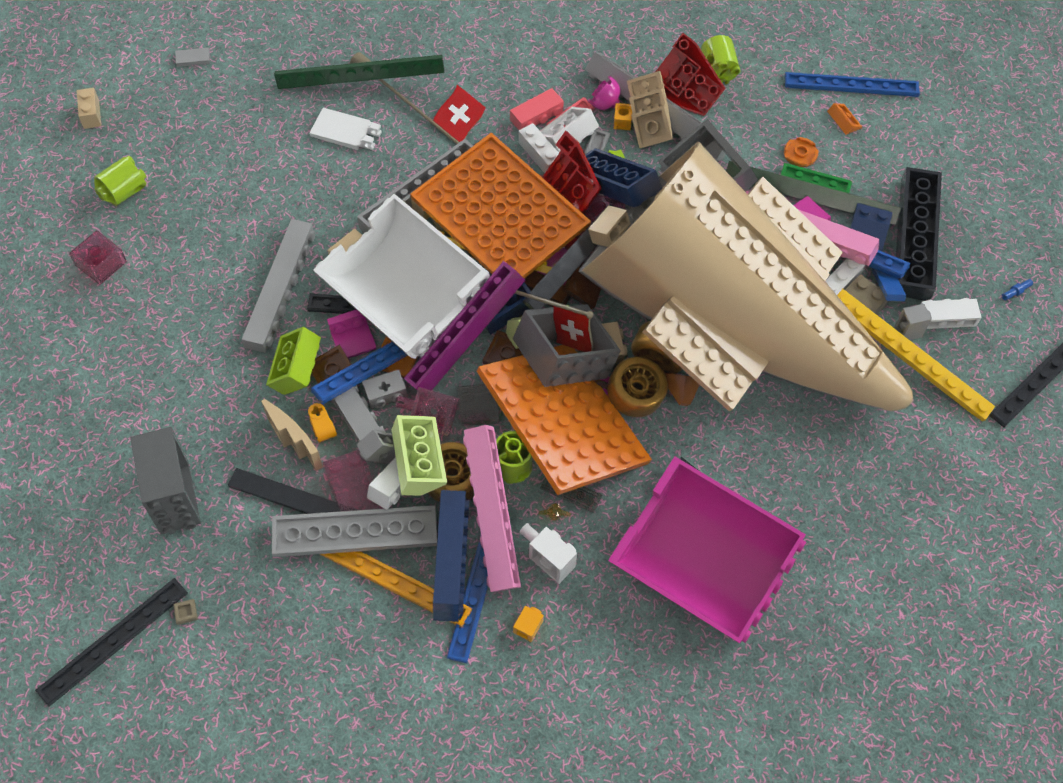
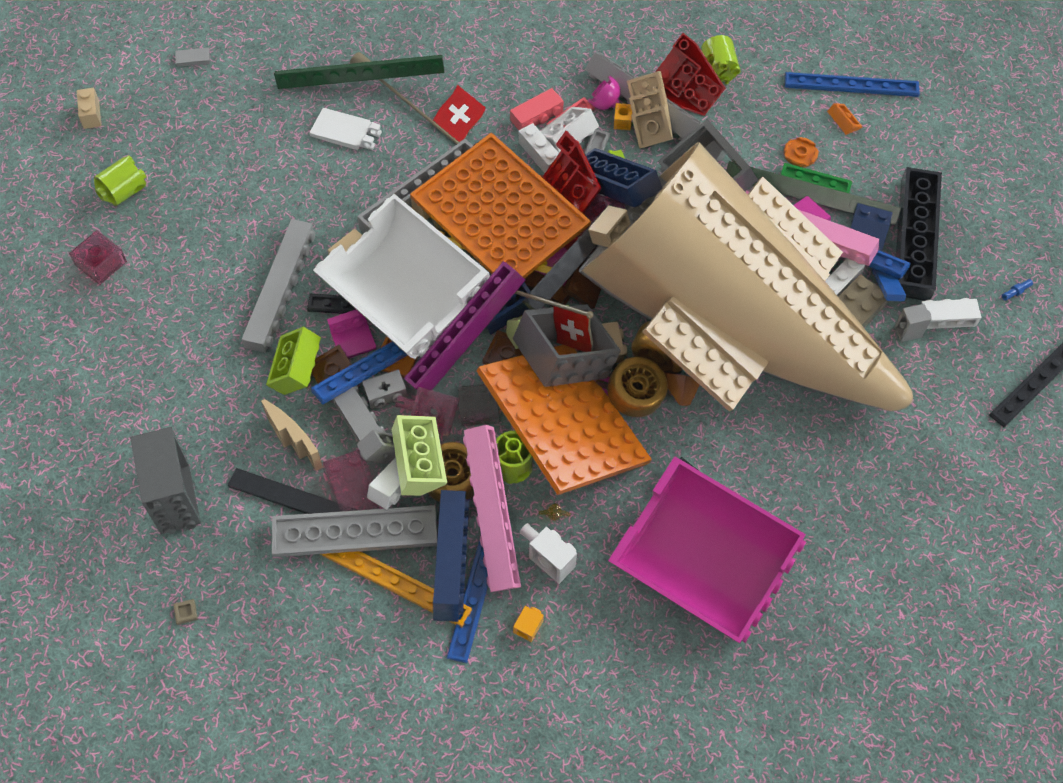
(111, 642): black tile -> none
(321, 424): light orange piece -> none
(580, 497): clear smoke tile -> none
(918, 359): yellow plate -> none

